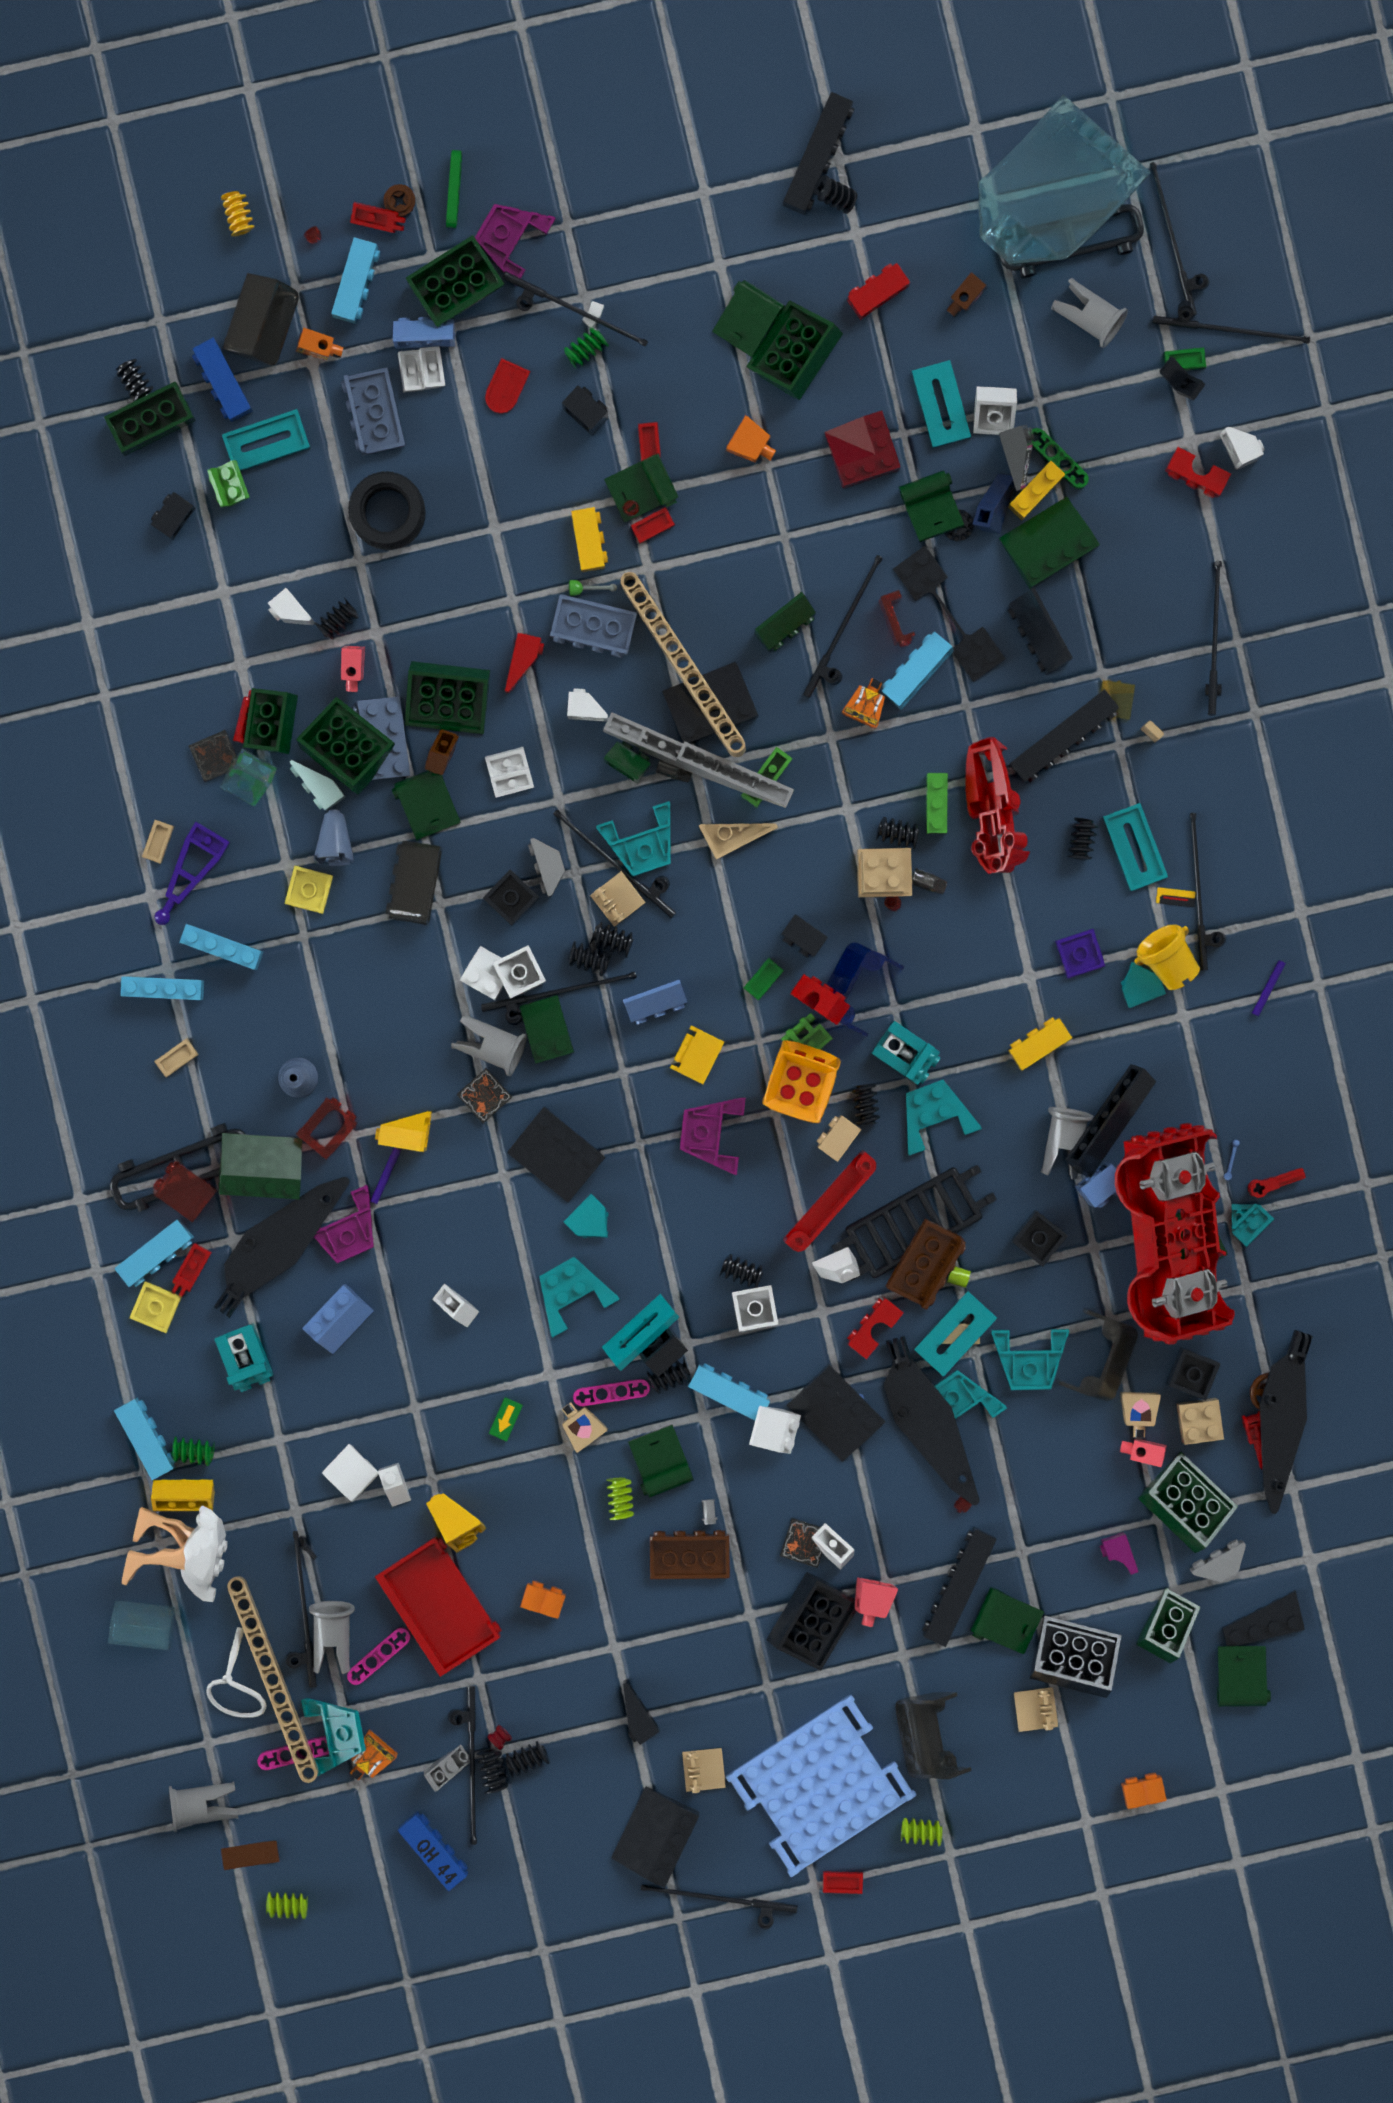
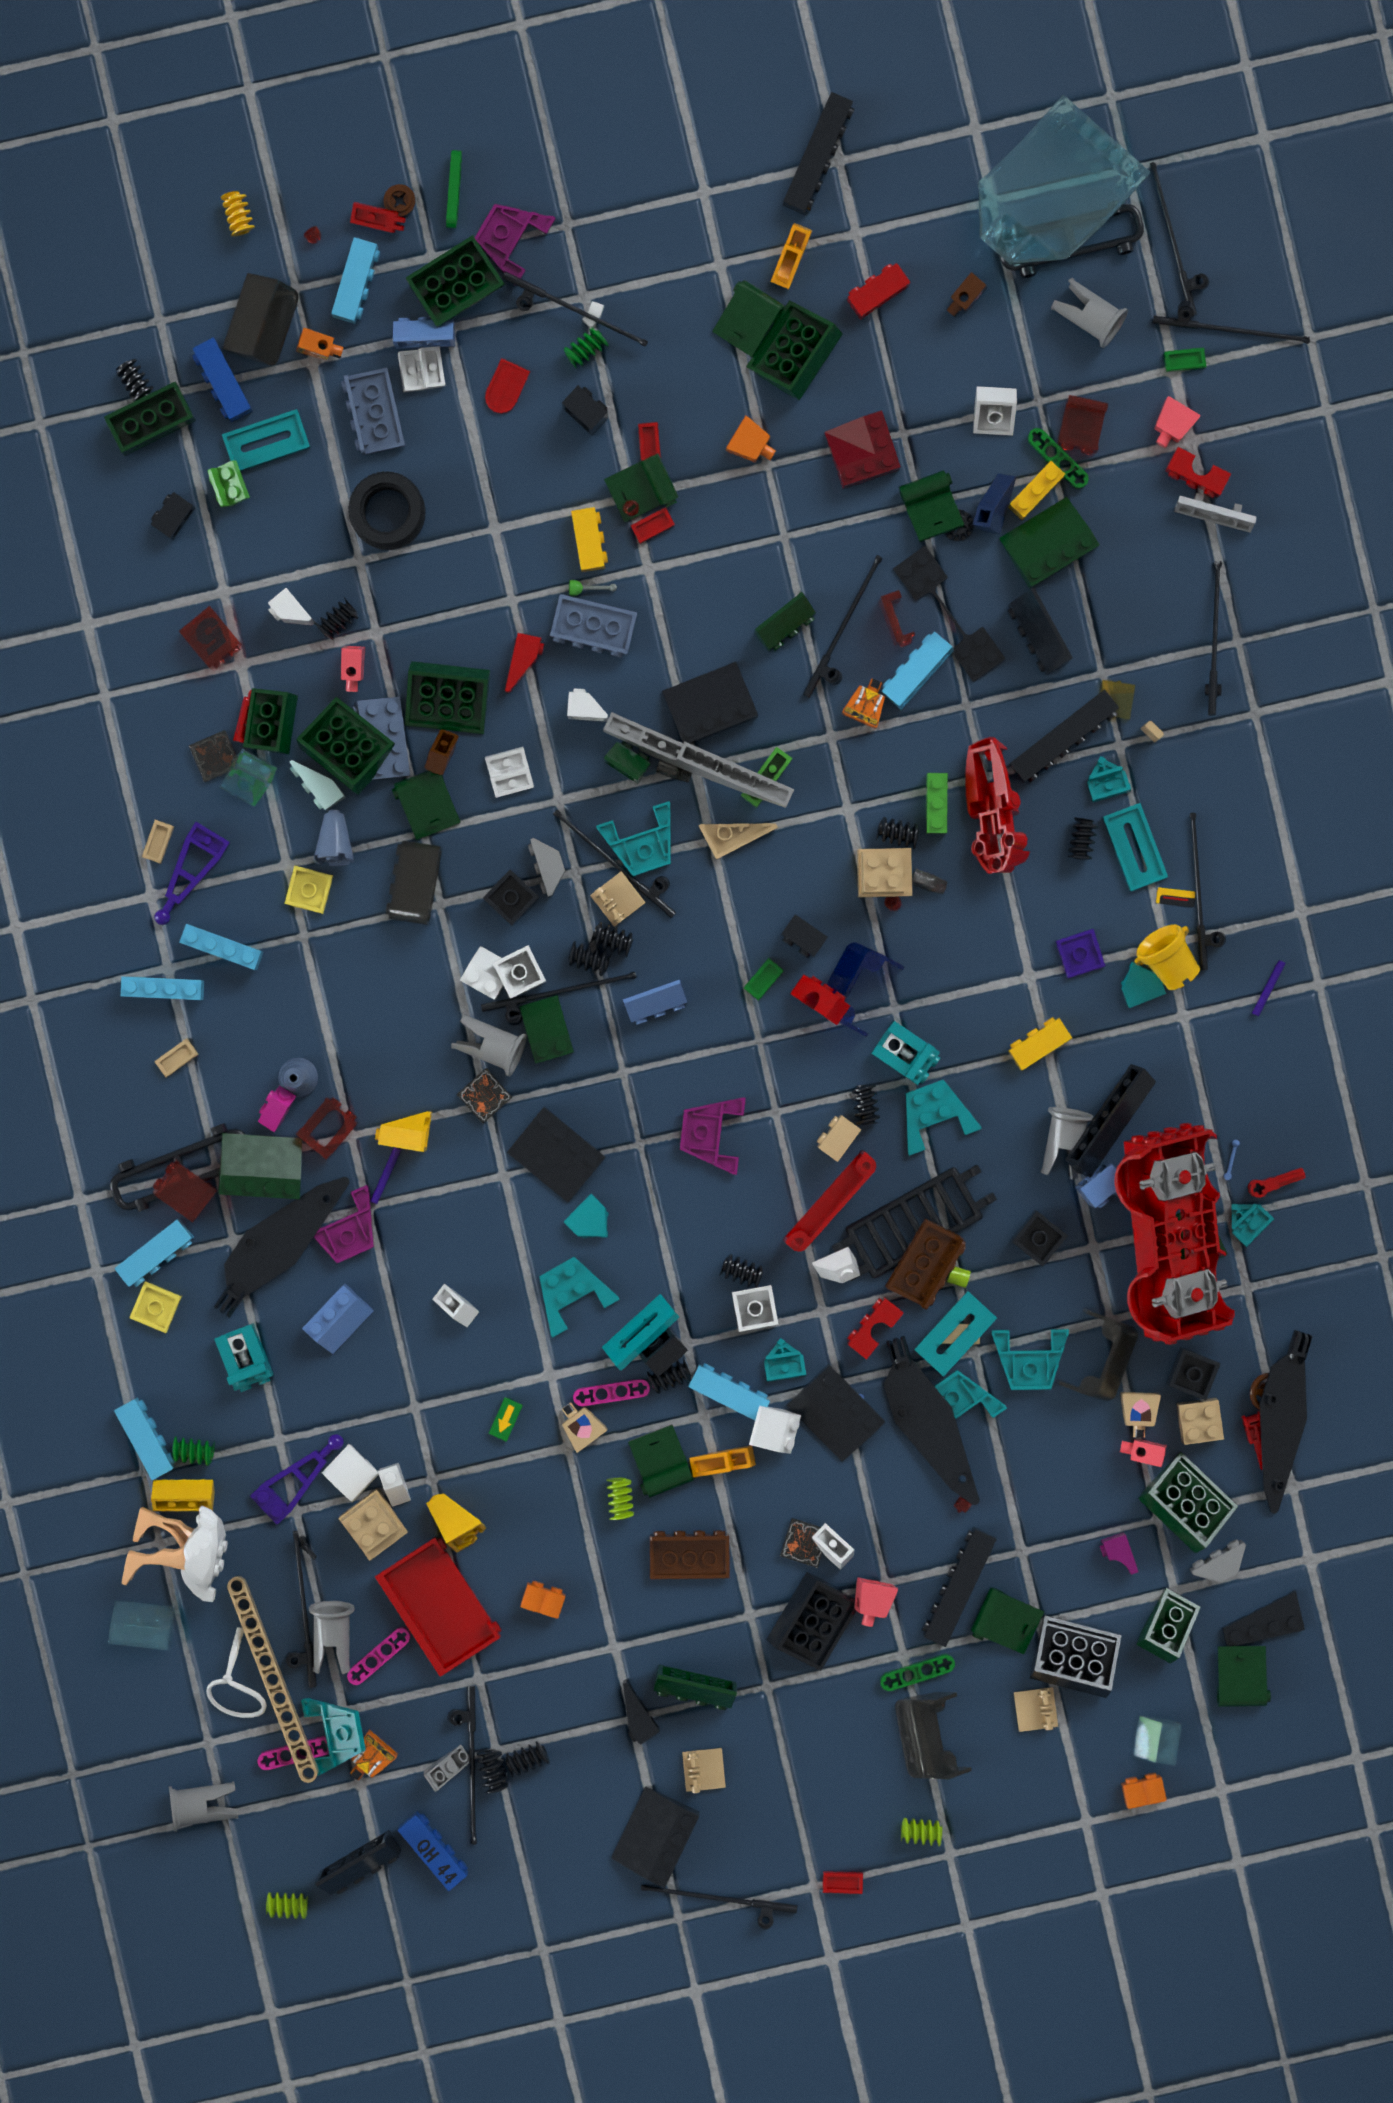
(191, 1269): red hinge -> none
(211, 638): none -> clear red panel
(250, 1855): reddish brown sticker -> none
(269, 1499): none -> dark purple plate
(276, 1109): none -> dark pink brick
(358, 1863): none -> black slope
(373, 1524): none -> tan piece
(499, 1737): dark red wheel -> none
(681, 655): tan beam -> none
(695, 1686): none -> dark green slope
(697, 1055): yellow piece -> none
(709, 1511): light grey pin -> none
(722, 1461): none -> light orange slope
(784, 1362): none -> teal slope
(791, 255): none -> light orange slope
(801, 1081): light orange piece -> none
(816, 1038): bright green plate -> none
(820, 1785): light blue plate -> none
(835, 194): black piece -> none
(916, 1669): none -> green beam
(923, 382): teal piece -> none
(1018, 448): dark grey slope -> none
(1082, 424): none -> clear red panel
(1107, 781): none -> teal slope
(1157, 1740): none -> clear light blue slope
(1174, 421): none -> coral torso
(1180, 380): black bracket -> none
(1215, 514): none -> light grey hinge
(1241, 447): white slope -> none

